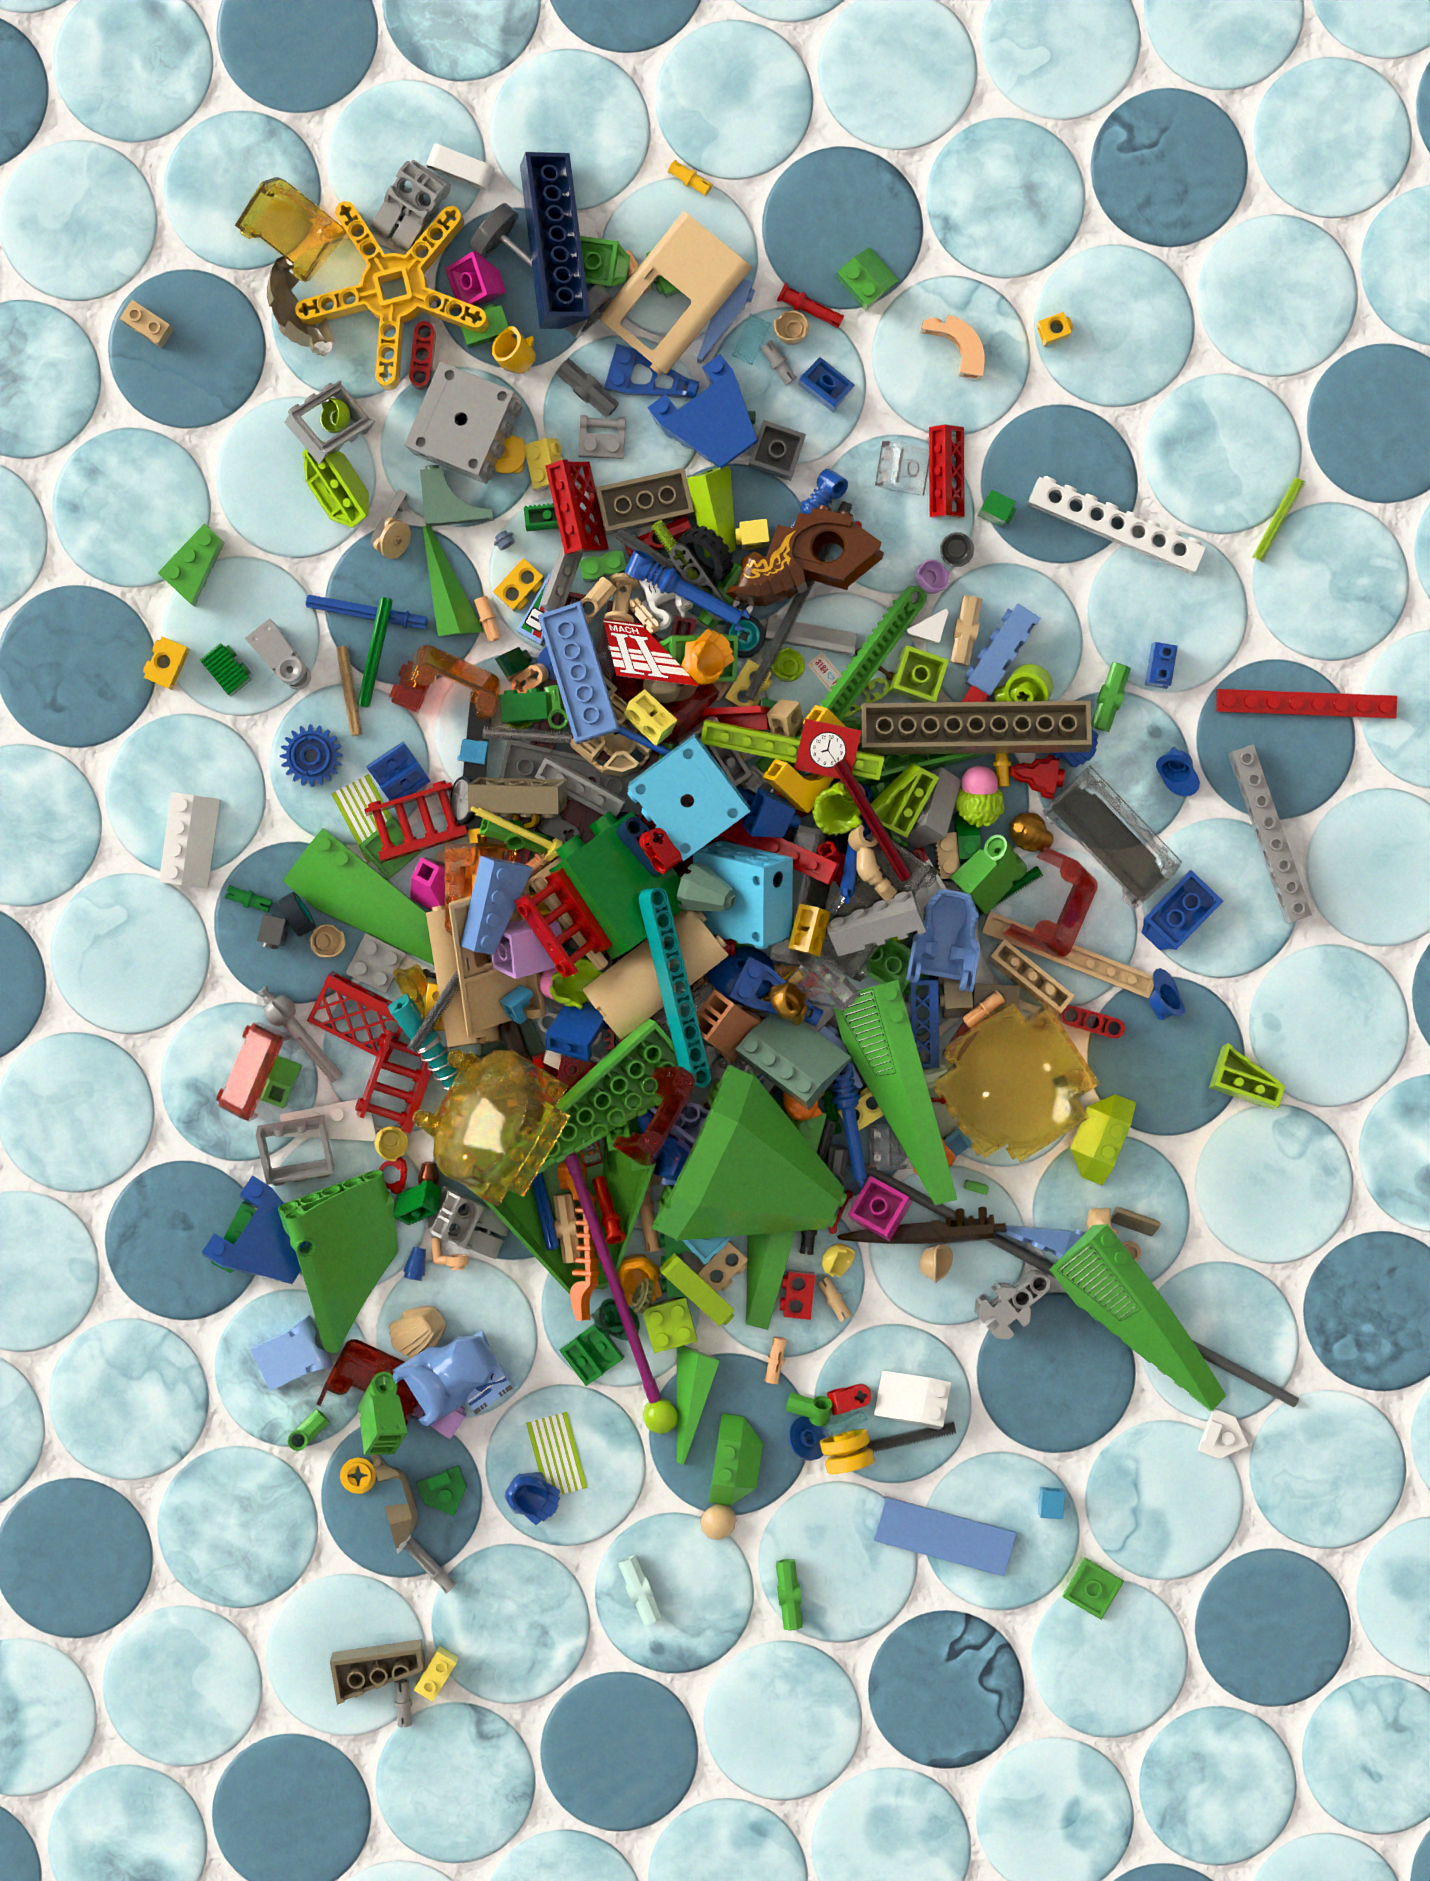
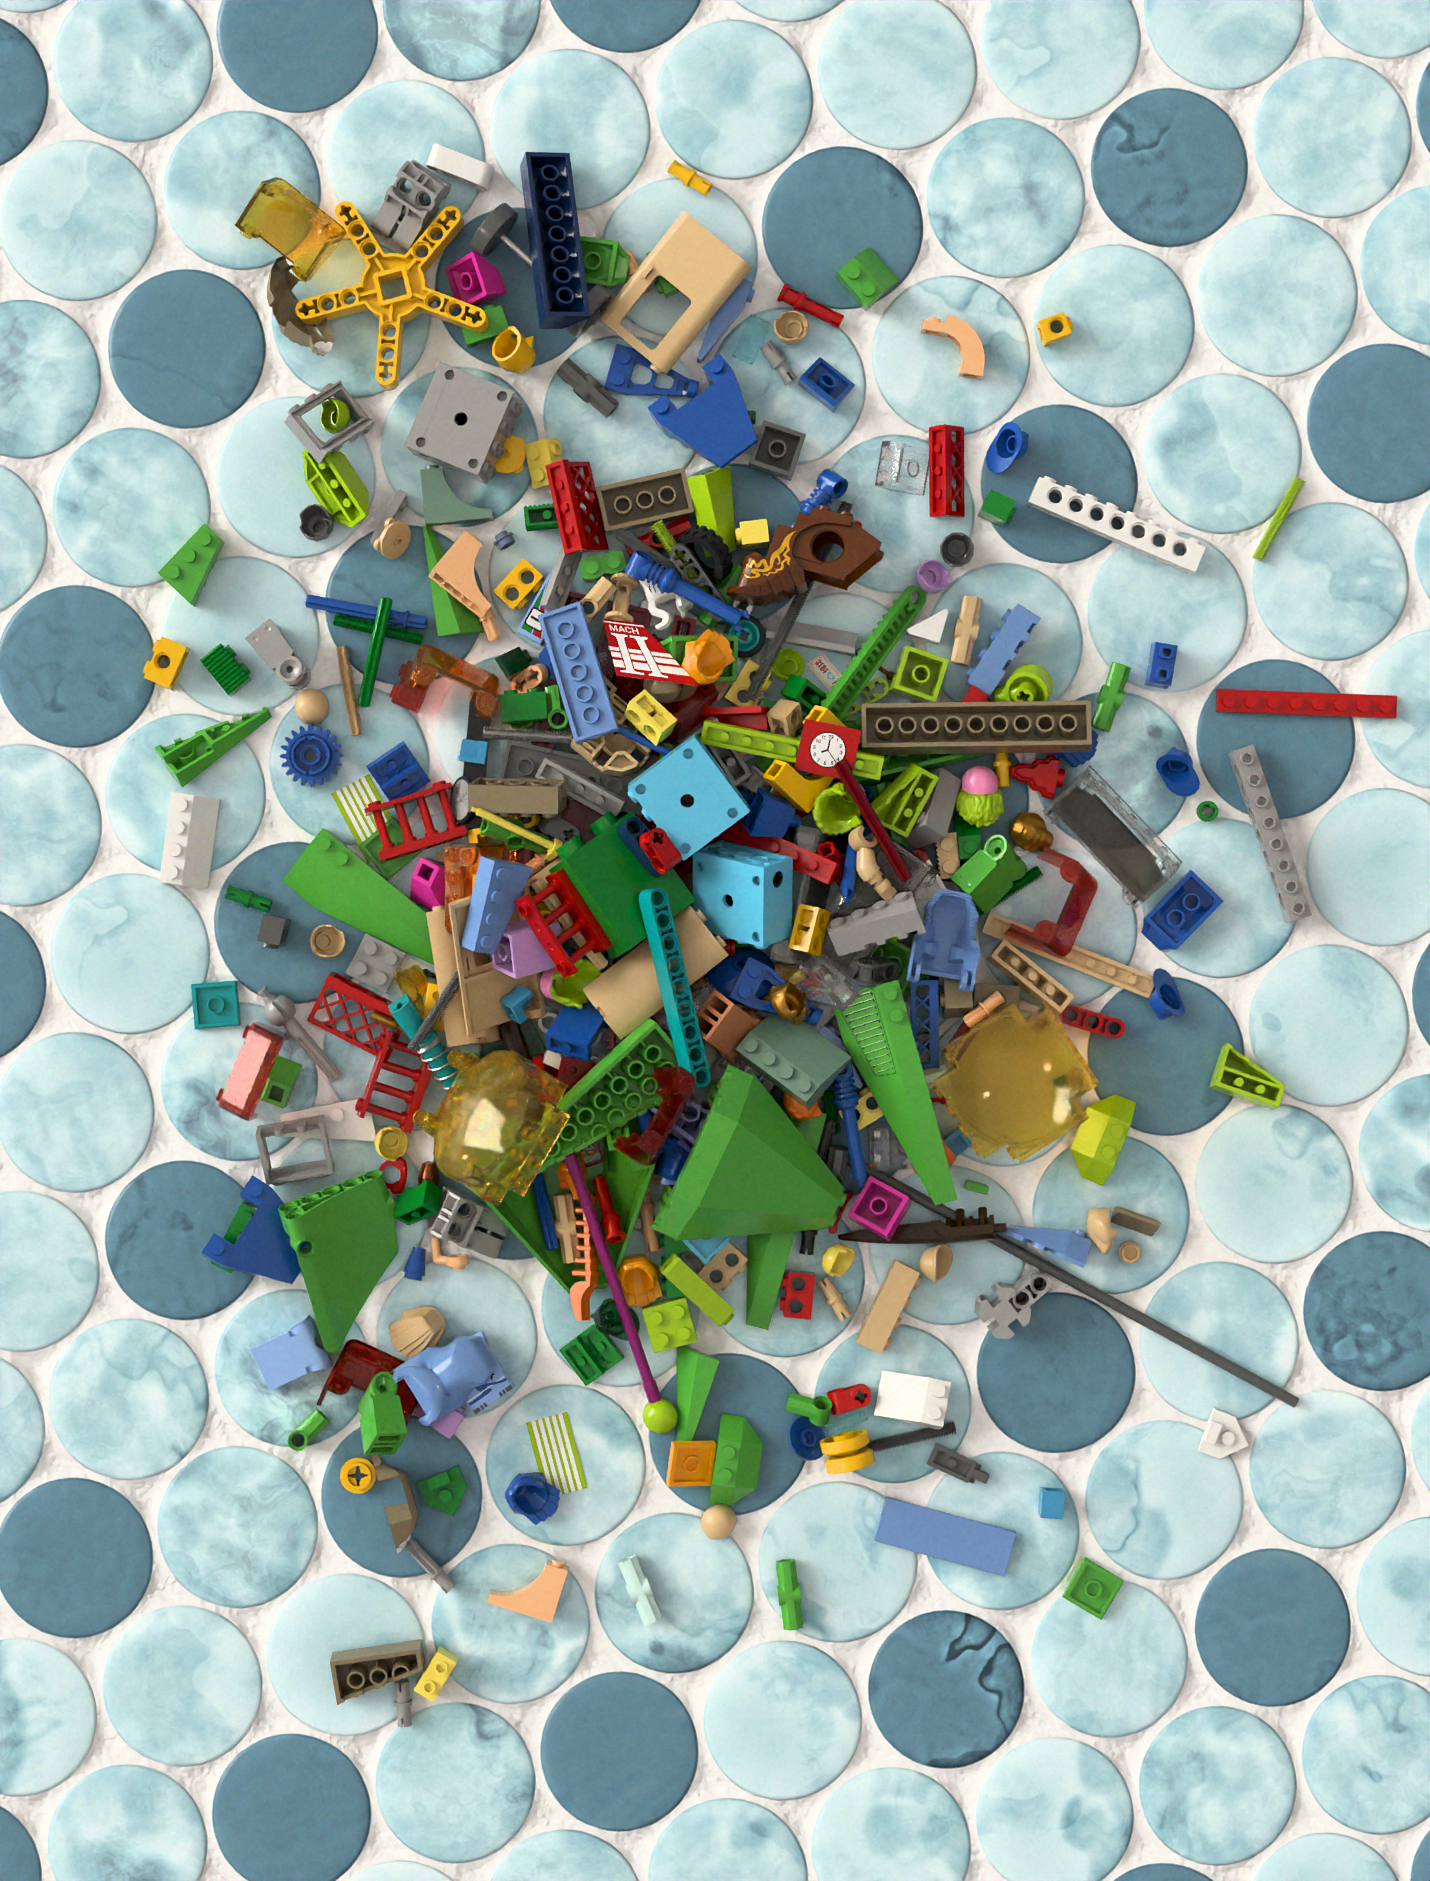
(146, 324): tan brick -> none
(193, 755): none -> bright green wedge
(215, 1004): none -> teal tile
(296, 914): black wheel -> none
(311, 706): none -> tan hair
(316, 522): none -> dark grey hair
(368, 628): none -> green axle
(385, 1020): none -> pearl gold piece
(422, 344): red beam -> none
(457, 576): none -> light nougat arch
(537, 1598): none -> light nougat arch
(602, 444): light grey plate -> none
(642, 1295): olive gear -> none
(644, 615): tan axle -> none
(691, 1463): none -> light orange plate
(704, 890): sand green cone -> none
(775, 1360): light nougat pin -> none
(803, 691): none -> green brick
(876, 971): none -> dark grey piece
(887, 1306): none -> tan brick
(956, 1465): none -> dark grey hinge
(1006, 447): none -> blue piece
(1118, 1293): bright green wedge -> none
(1203, 817): none -> green bush

